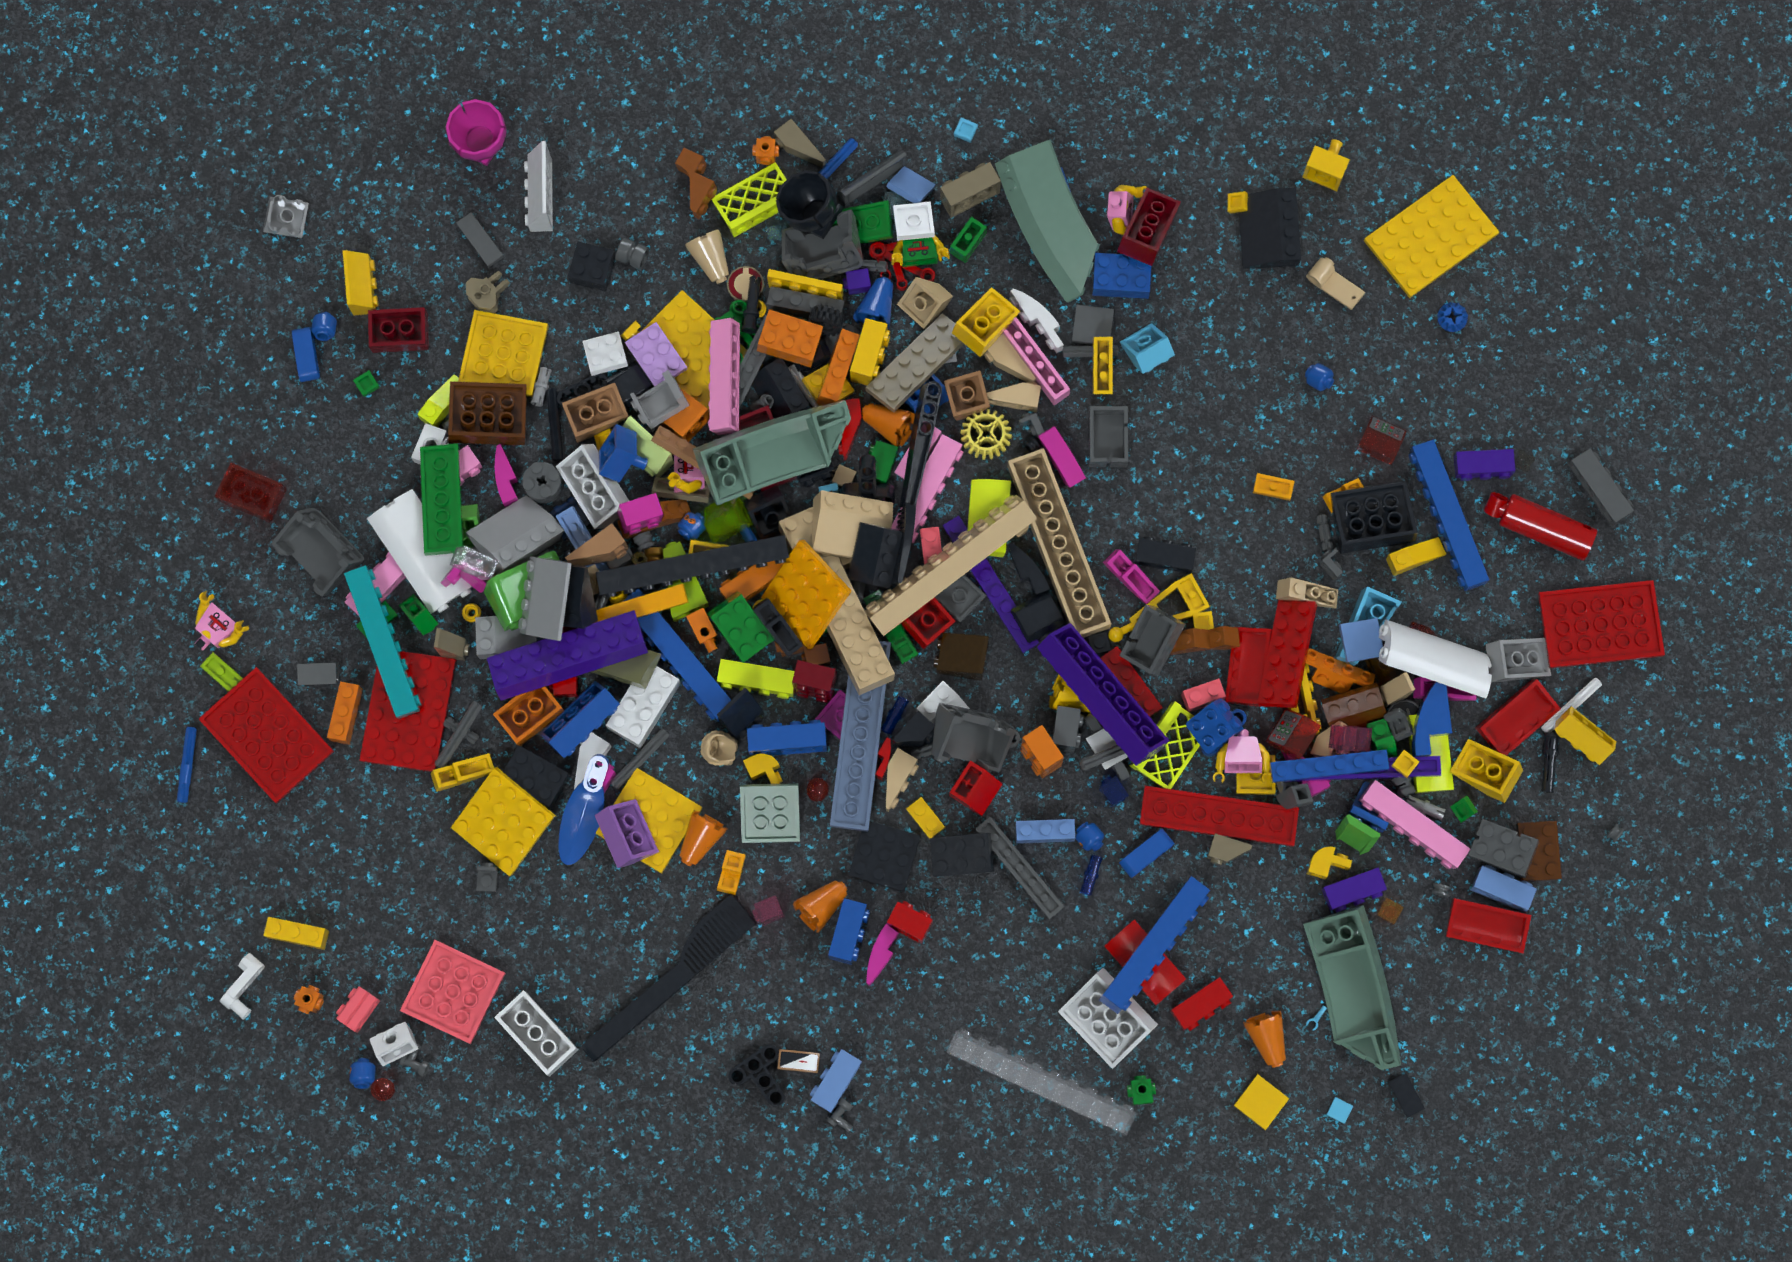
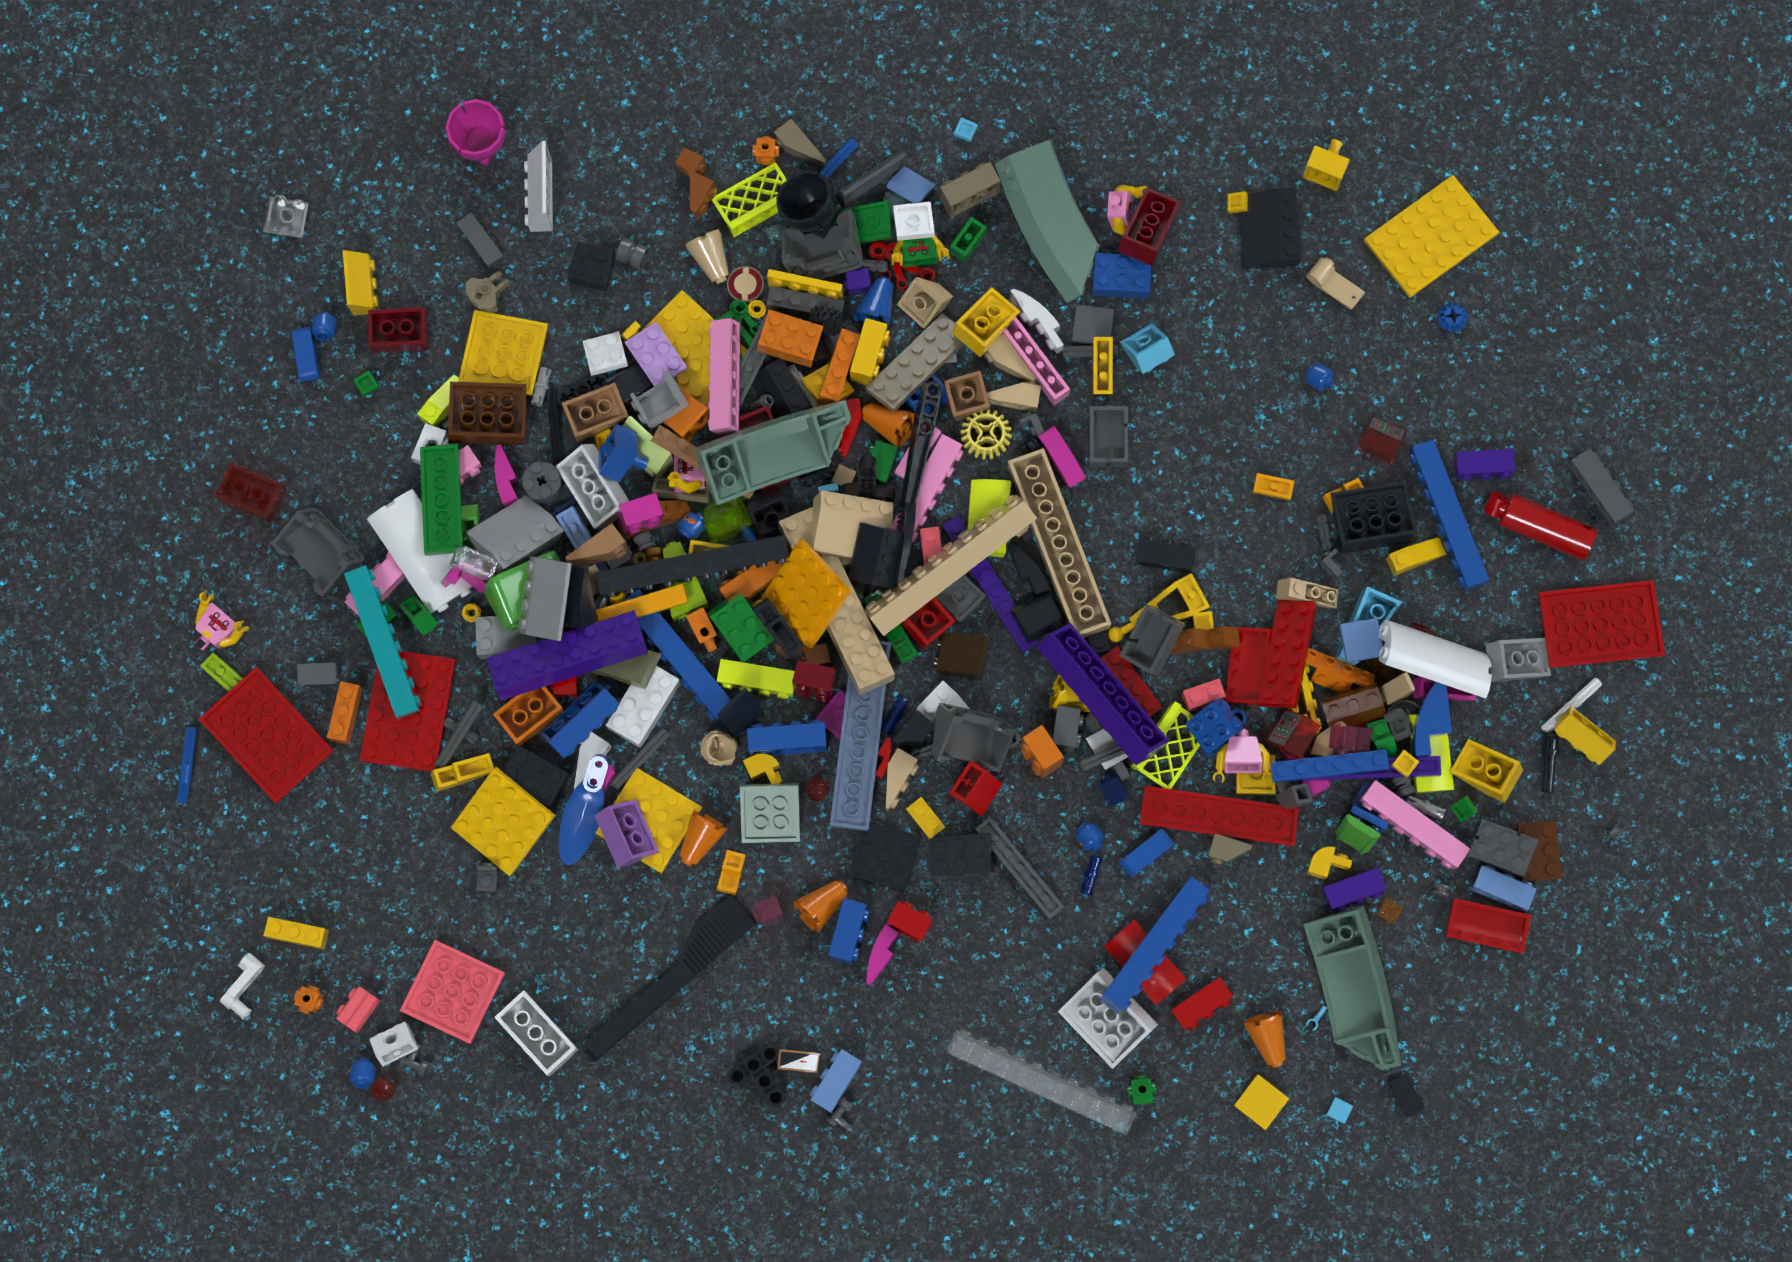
(451, 645): dark tan slope -> none
(750, 313): black pin -> none
(1045, 831): medium blue brick -> none
(1131, 576): dark pink slope -> none
(1518, 717): red slope -> none

